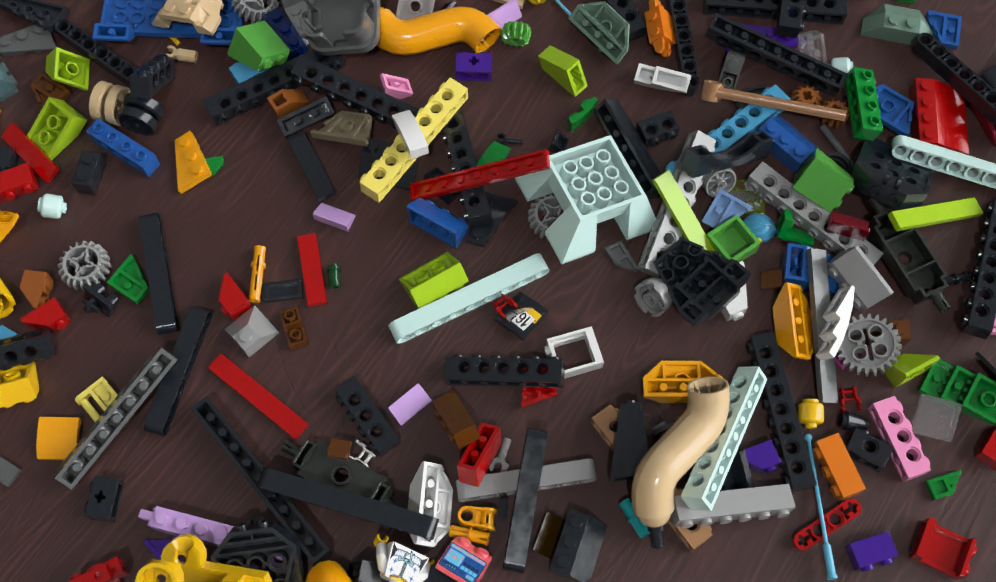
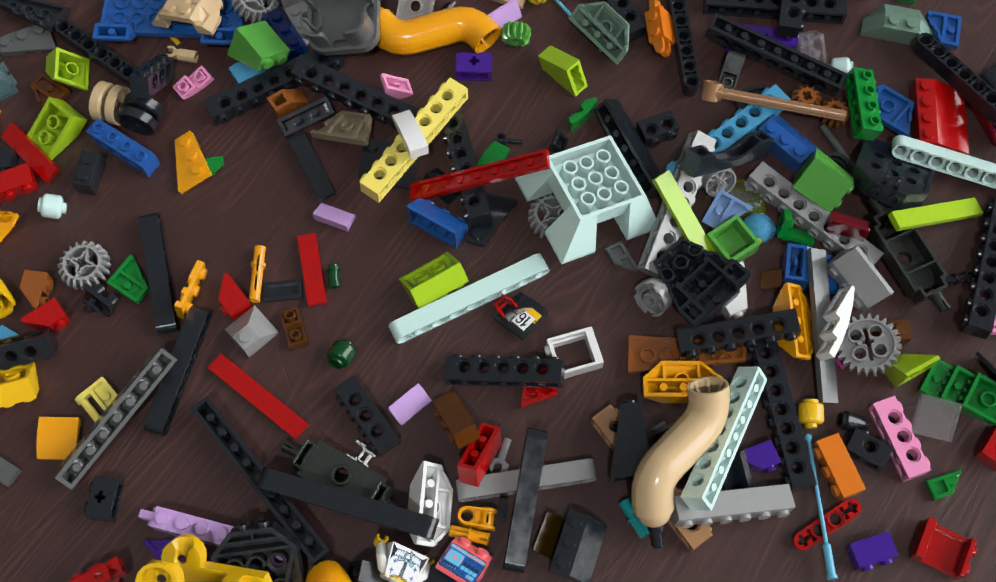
(188, 293): none -> light orange wing
(194, 83): none -> bright pink slope
(339, 450): reddish brown slope -> none
(341, 354): none -> dark green head
(648, 351): none -> dark orange wing
(662, 78): white slope -> none
(787, 319): none -> black brick
(854, 397): red piece -> none

